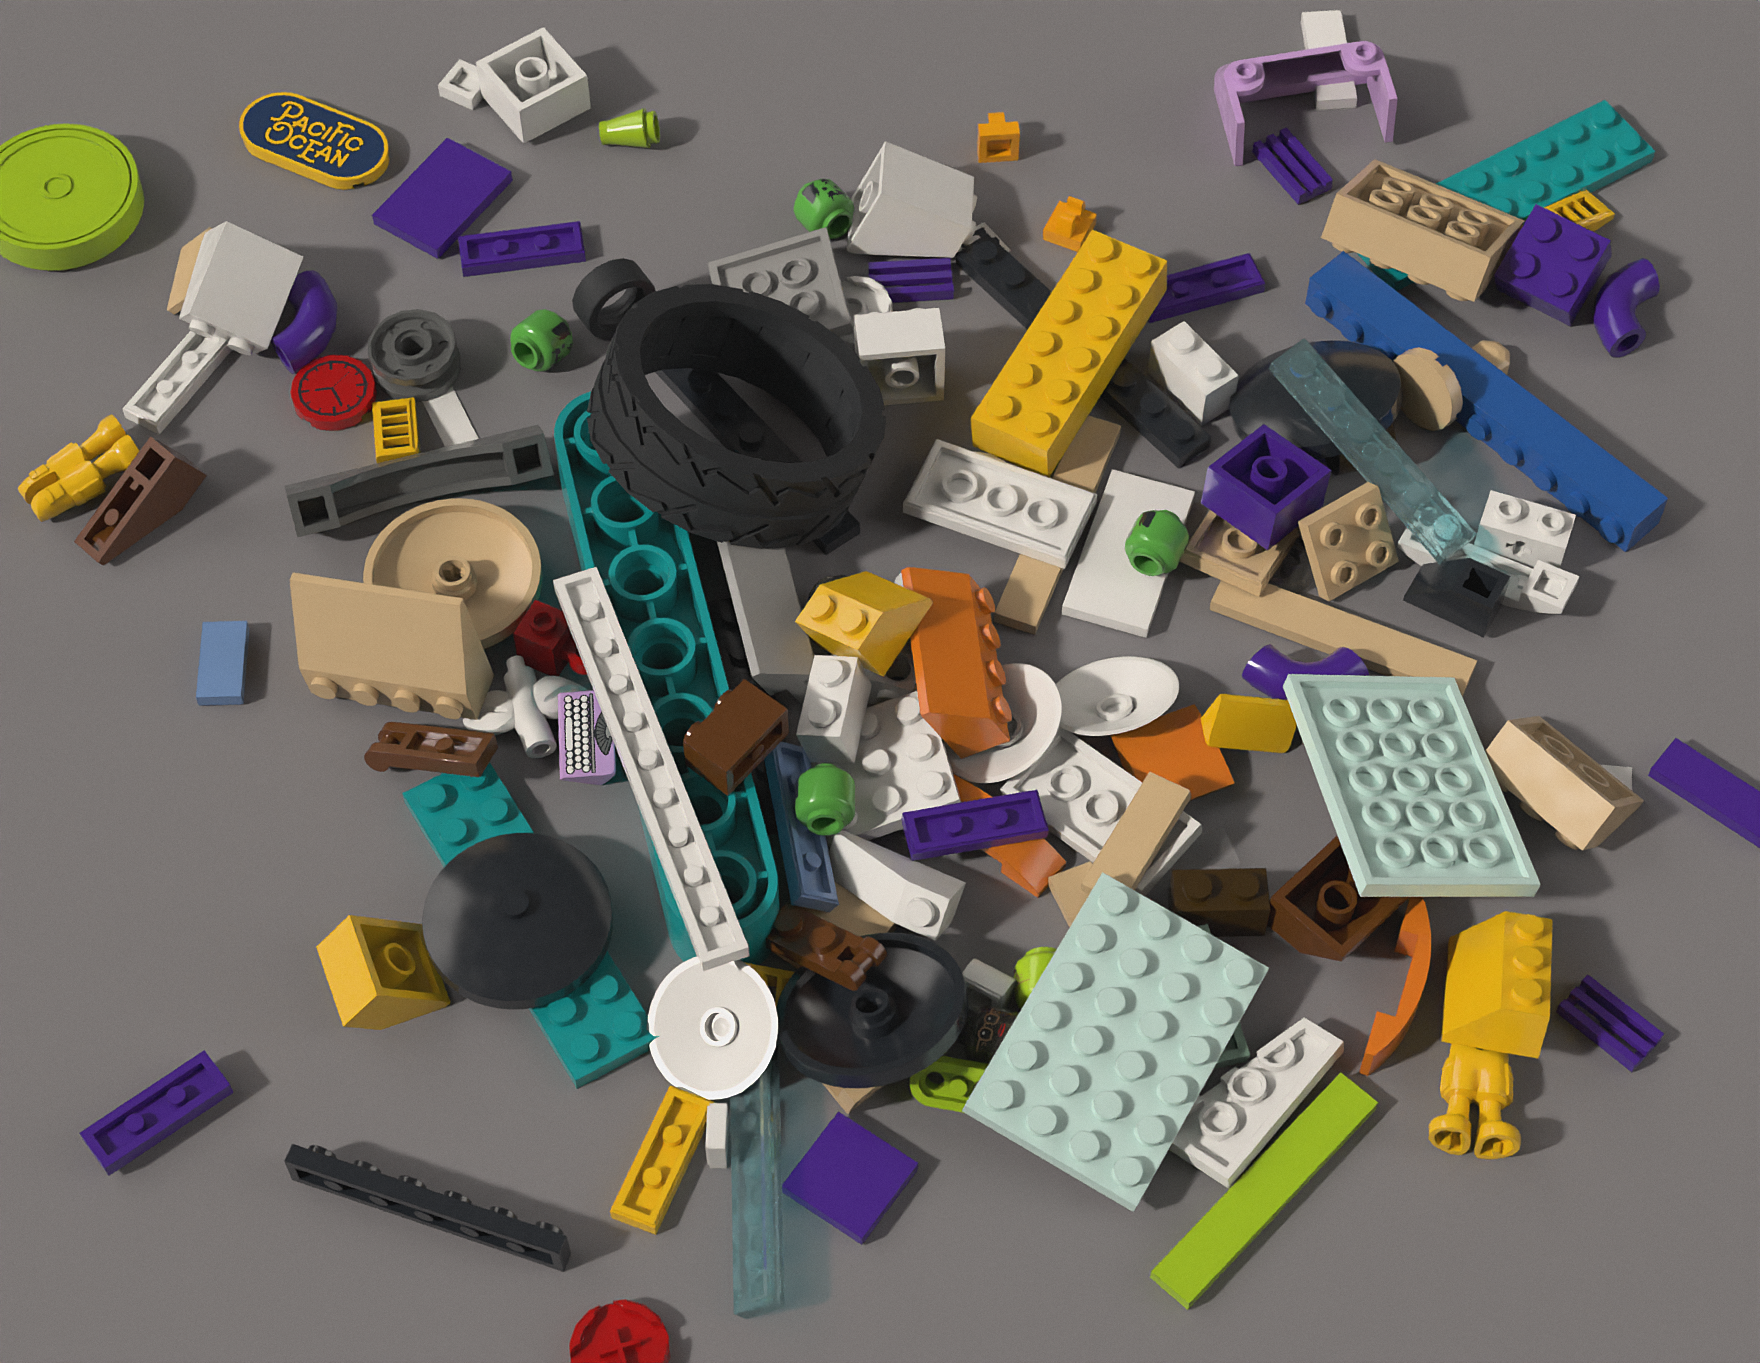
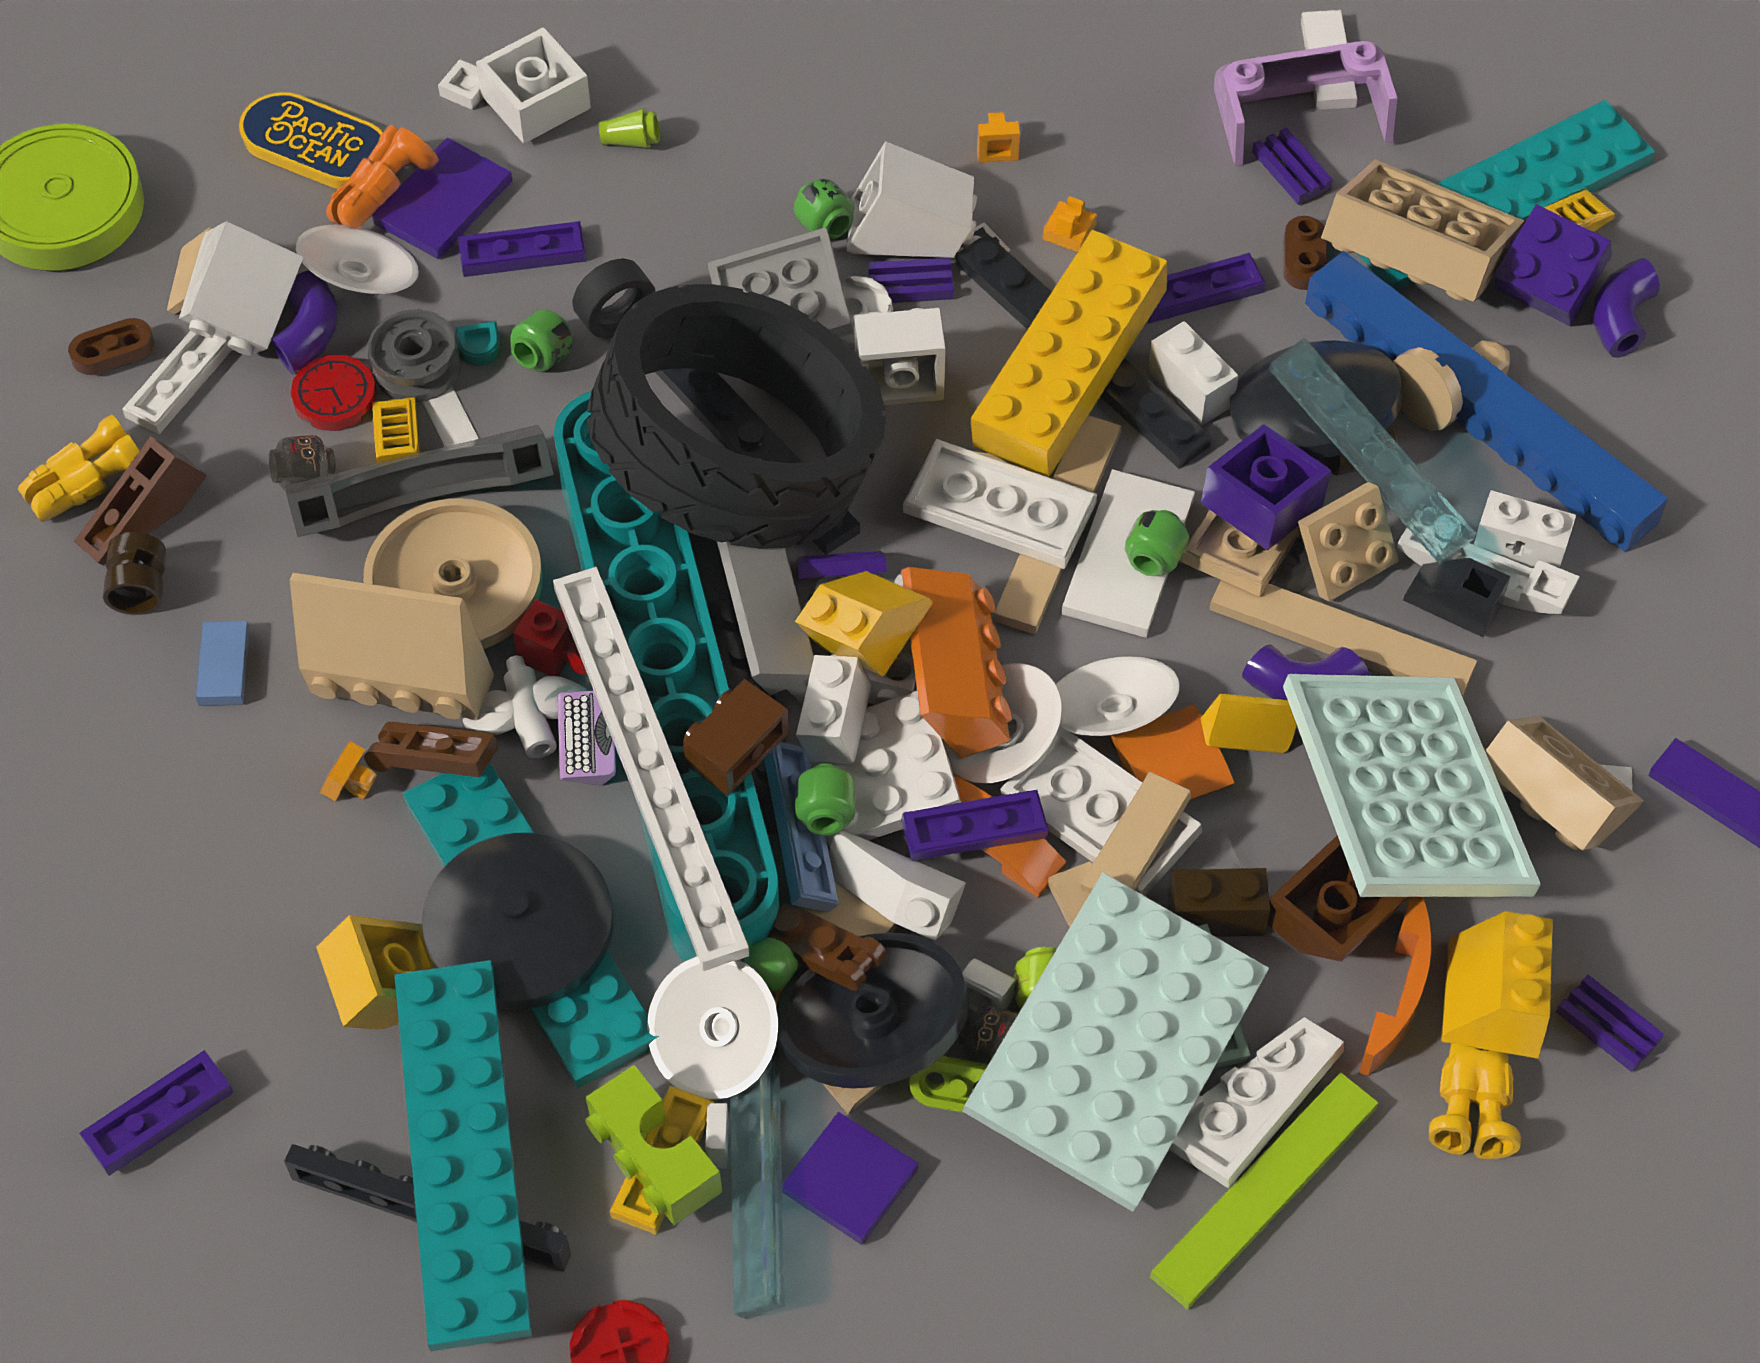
(111, 346): none -> reddish brown plate
(134, 573): none -> dark brown wheel
(300, 460): none -> clear smoke head
(349, 774): none -> light orange tile
(357, 259): none -> white hat
(376, 178): none -> orange piece
(462, 1157): none -> teal plate
(478, 343): none -> teal tile
(674, 1178): none -> lime arch
(773, 962): none -> bright green piece
(841, 563): none -> dark purple tile
(1303, 246): none -> reddish brown plate

